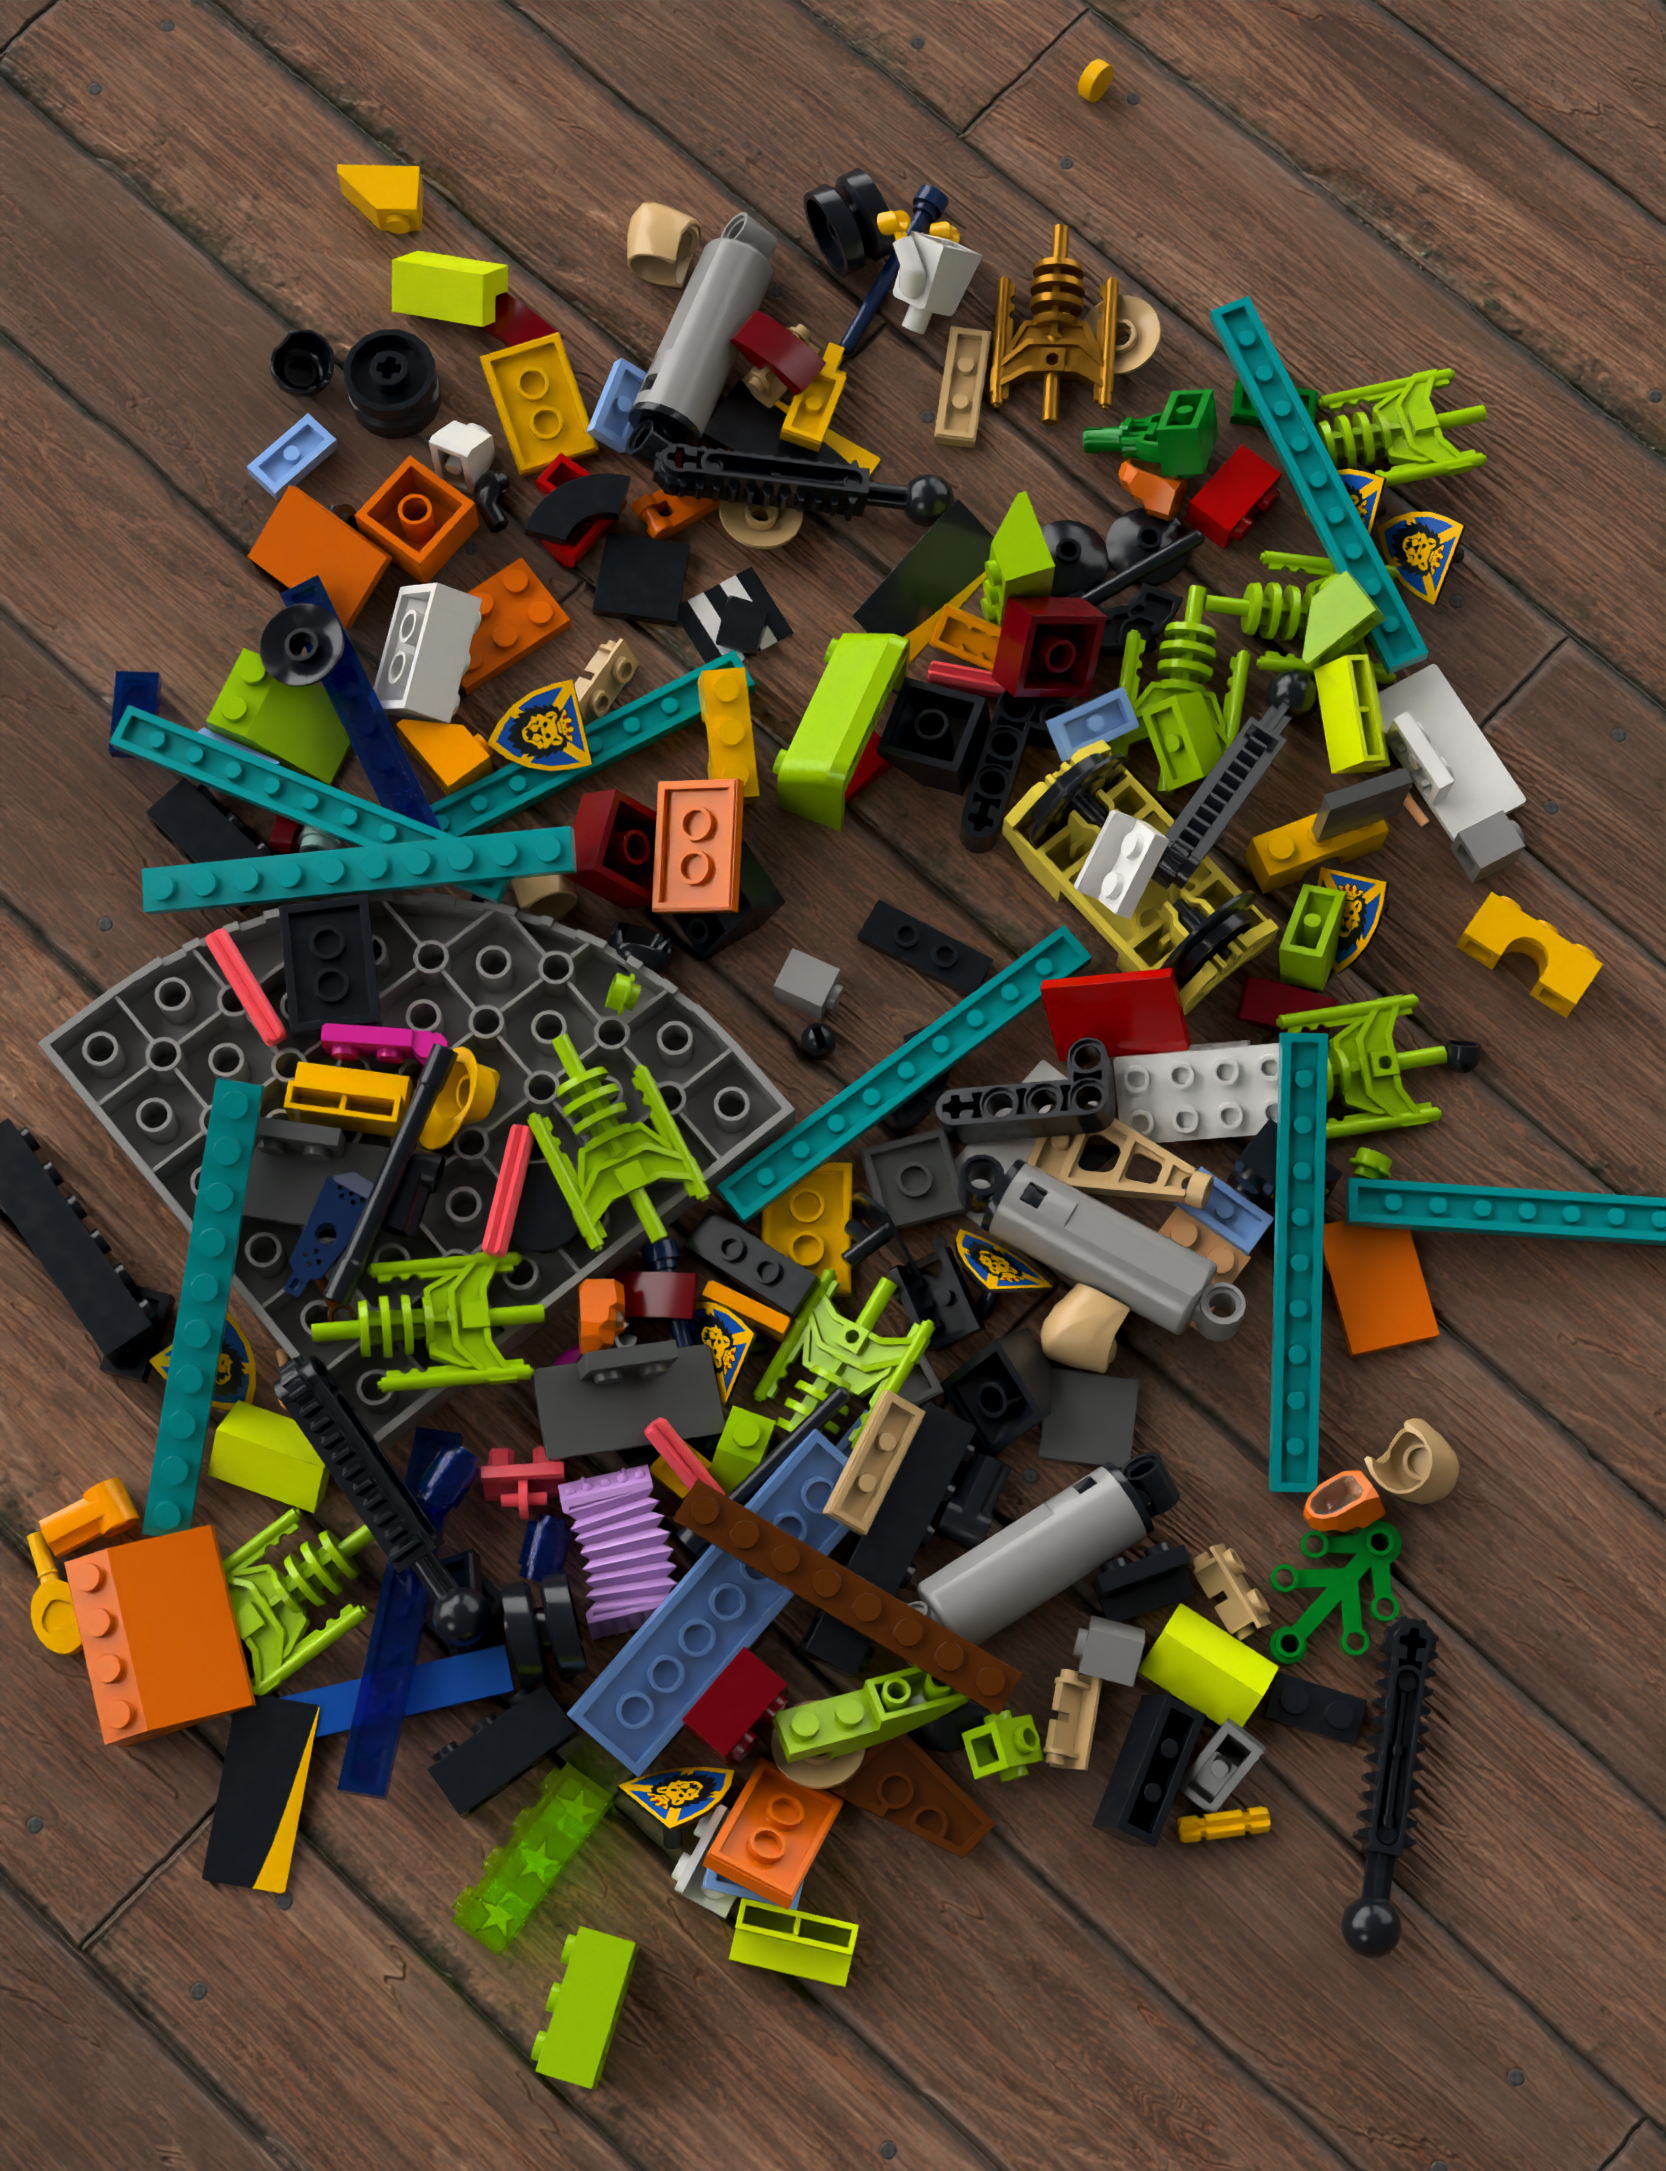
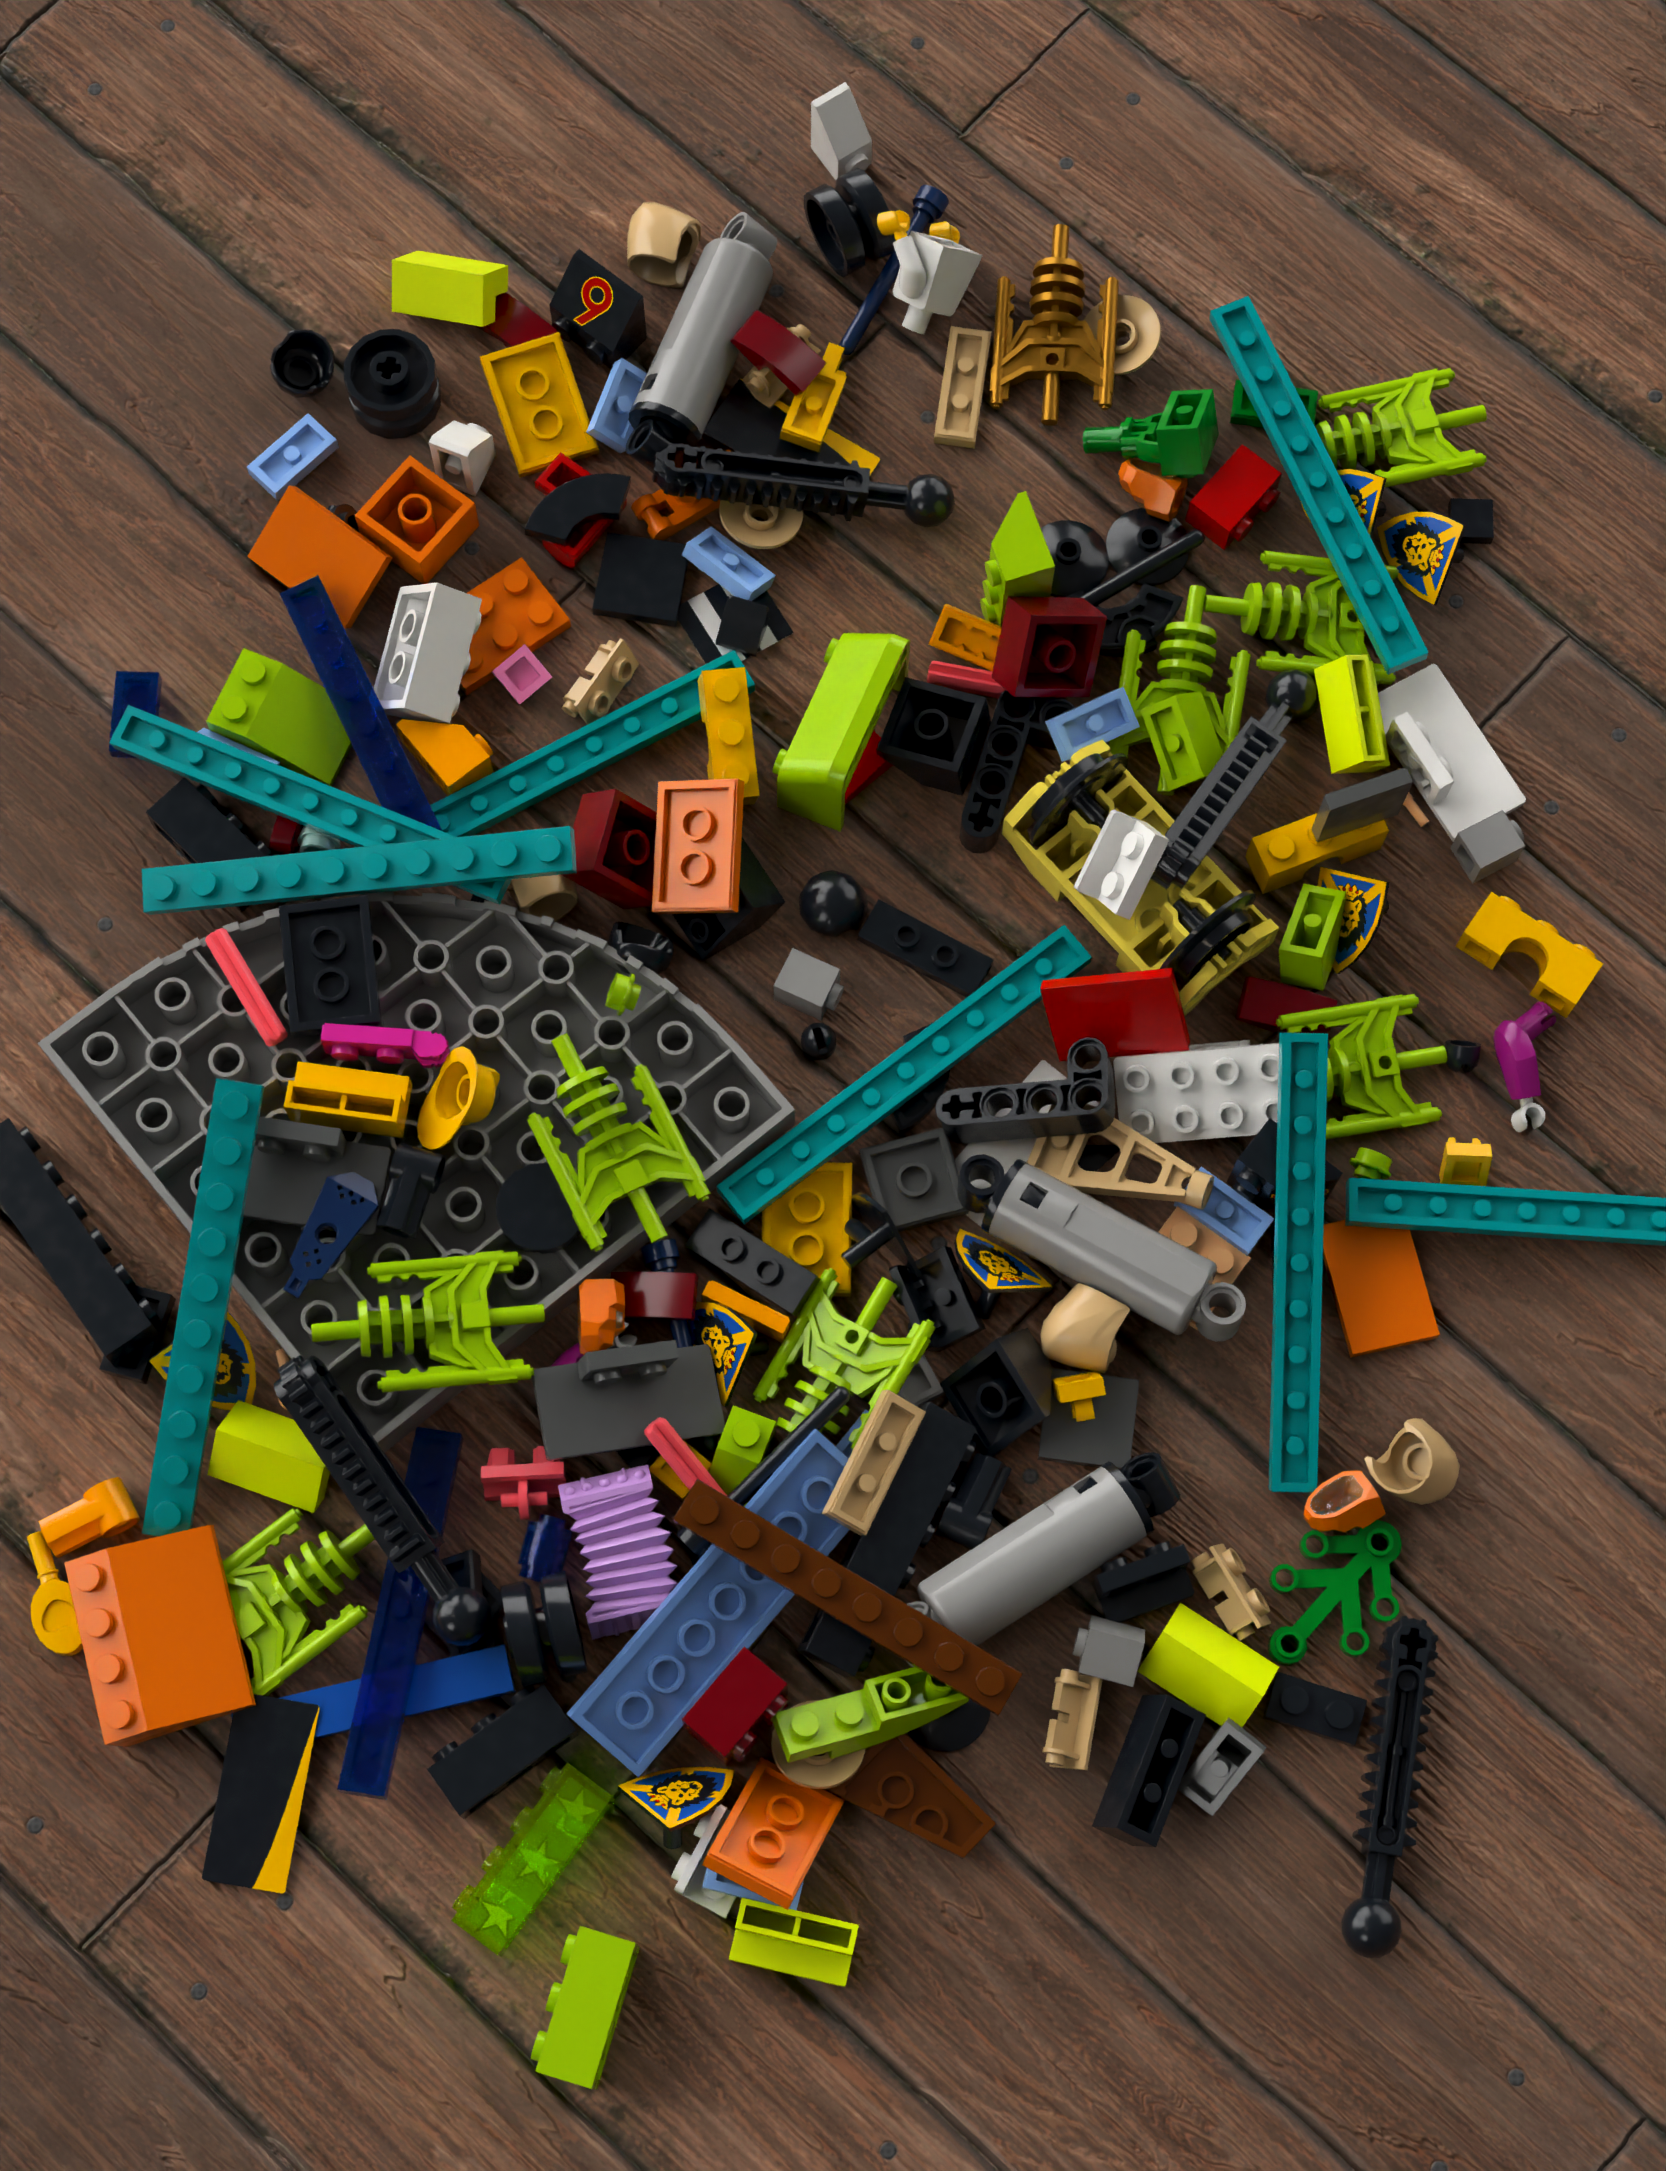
(292, 631): black dish -> none
(333, 1307): reddish brown hand -> none
(351, 1265): black piece -> none
(385, 194): yellow slope -> none
(448, 1479): clear blue brick -> none
(486, 499): black arm -> none
(508, 1191): coral axle -> none
(521, 674): none -> bright pink plate
(544, 730): shield -> none
(598, 311): none -> black slope
(728, 564): none -> light blue plate
(833, 903): none -> black hair
(839, 132): none -> white slope
(936, 572): black sticker -> none
(1003, 1746): lime brick -> none
(1078, 1391): none -> yellow tile
(1095, 80): yellow tile -> none
(1223, 1824): yellow axle -> none
(1338, 619): lime slope -> none
(1465, 1163): none -> yellow tile
(1477, 516): none -> black tile
(1519, 1061): none -> magenta arm

